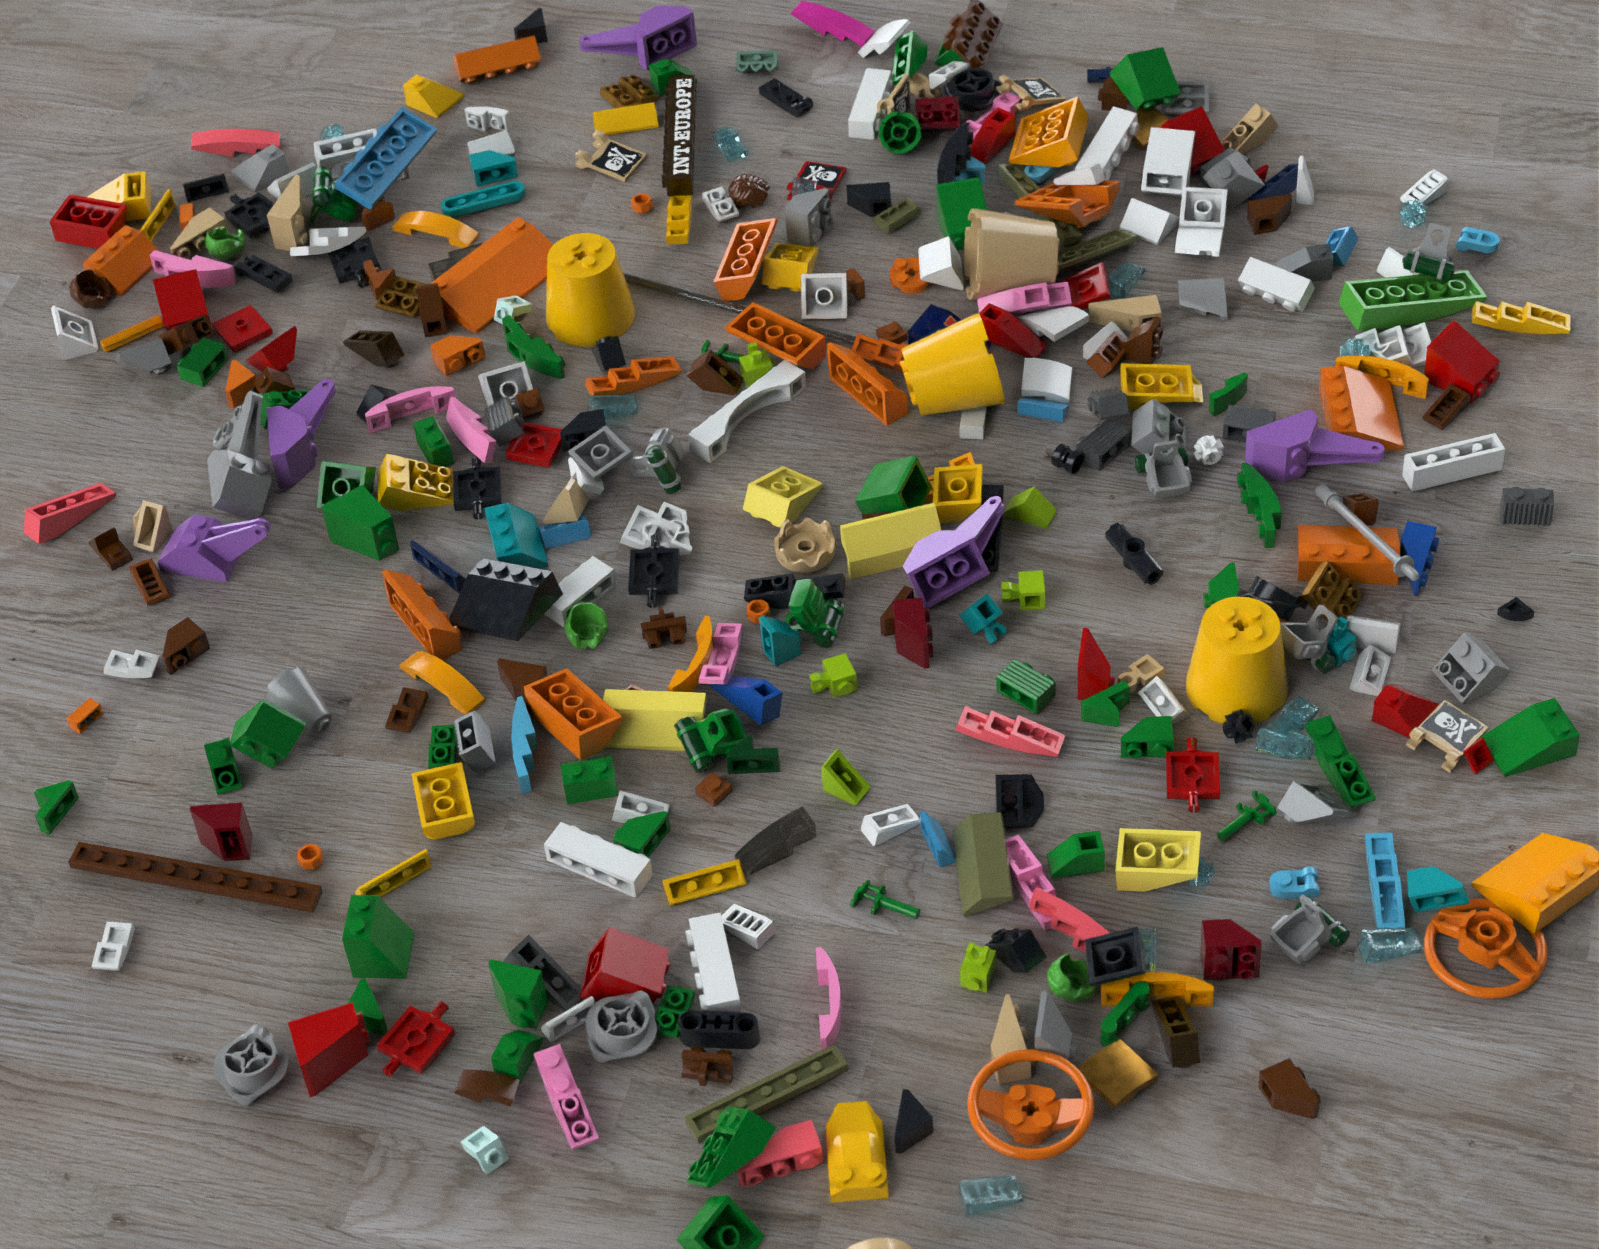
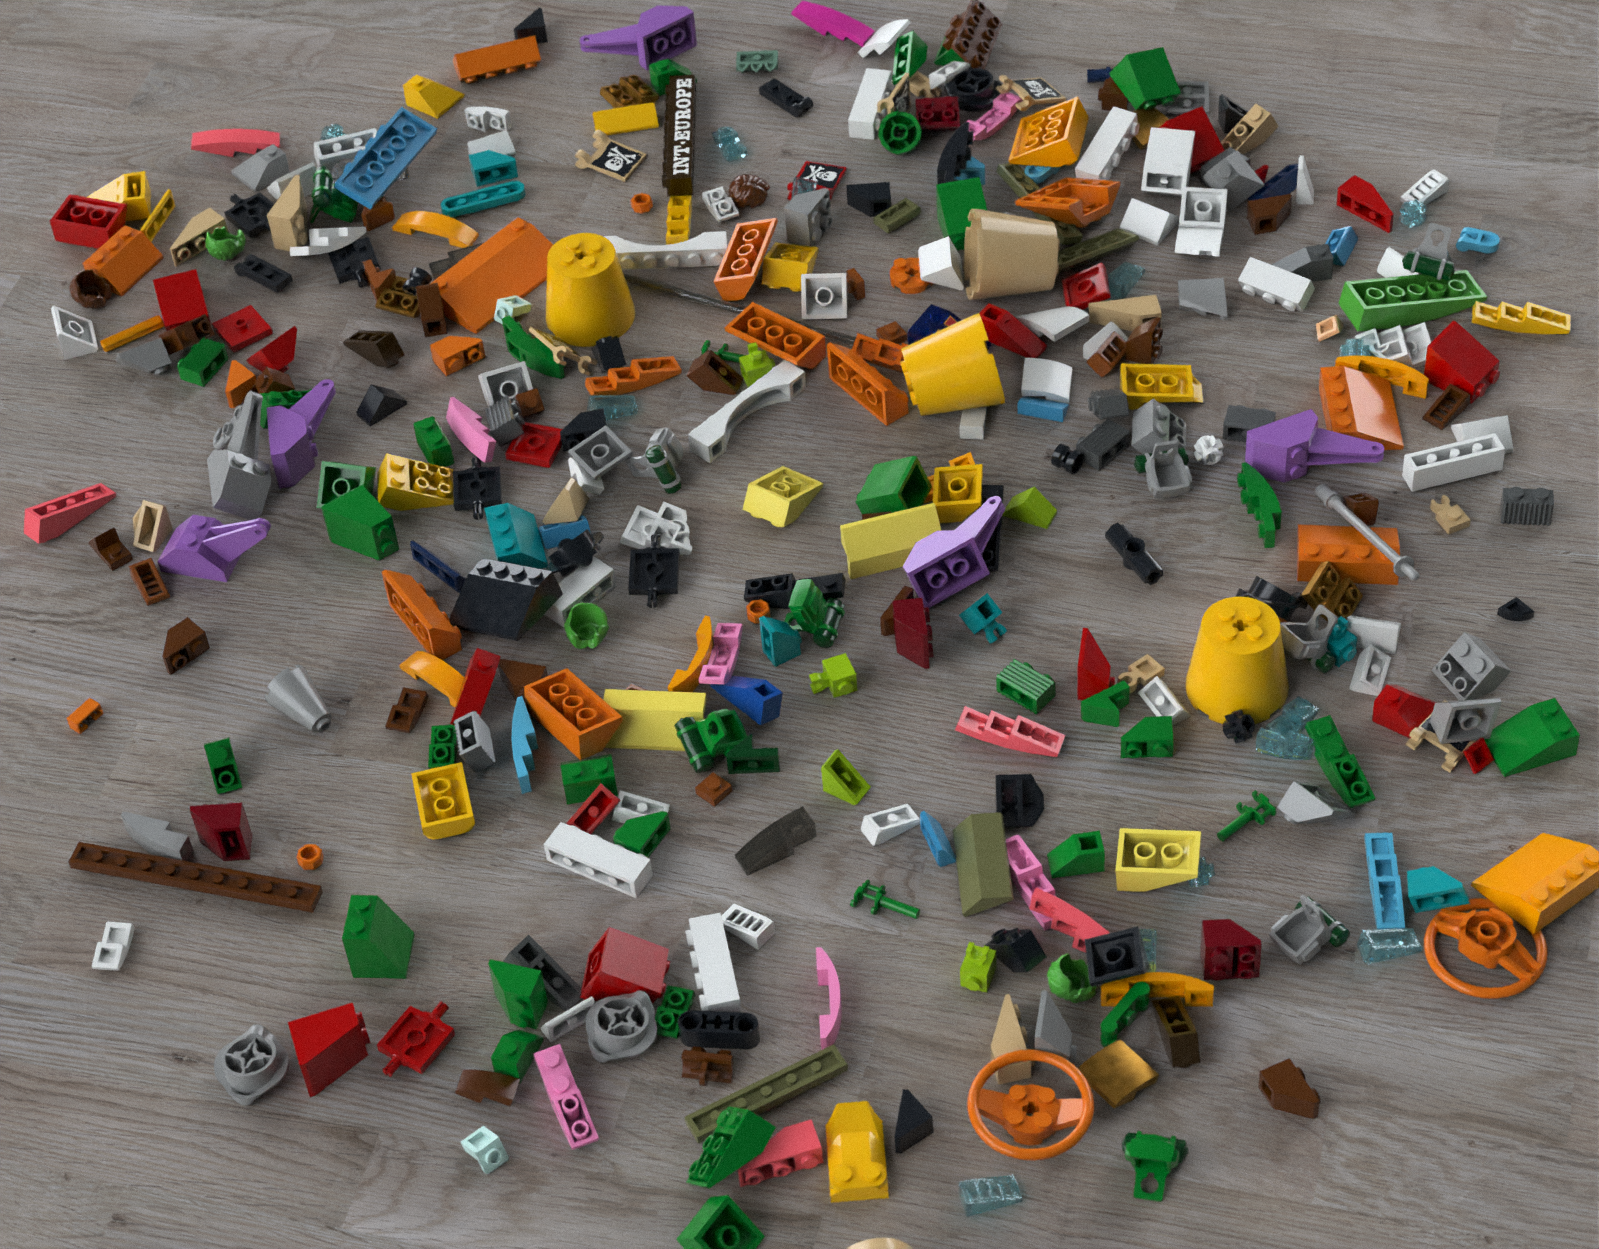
(54, 804): green slope -> none
(131, 666): white slope -> none
(157, 837): none -> light grey slope
(186, 213): orange piece -> none
(205, 187): black slope -> none
(210, 272): bright pink slope -> none
(266, 733): green slope -> none
(365, 1002): green slope -> none
(397, 875): yellow slope -> none
(406, 404): bright pink slope -> none
(417, 278): none -> black wheel
(476, 683): none -> red slope
(562, 349): none -> tan flag
(575, 552): none -> black piece
(594, 810): none -> red slope
(663, 625): reddish brown hips -> none
(699, 251): none -> white arch
(704, 882): yellow slope -> none
(806, 534): tan plate -> none
(993, 135): red slope -> none
(1028, 590): lime brick -> none
(1029, 298): bright pink slope -> none
(1085, 176): white slope -> none
(1153, 1155): none -> green piece
(1192, 775): red plate -> none
(1222, 586): green slope -> none
(1229, 113): none -> black slope
(1234, 390): green slope -> none
(1284, 883): medium azure plate -> none
(1328, 327): none -> light nougat slope
(1365, 202): none -> red slope
(1418, 543): blue slope -> none
(1449, 517): none -> tan plate
(1464, 719): none -> light grey slope
(1484, 427): none -> white slope

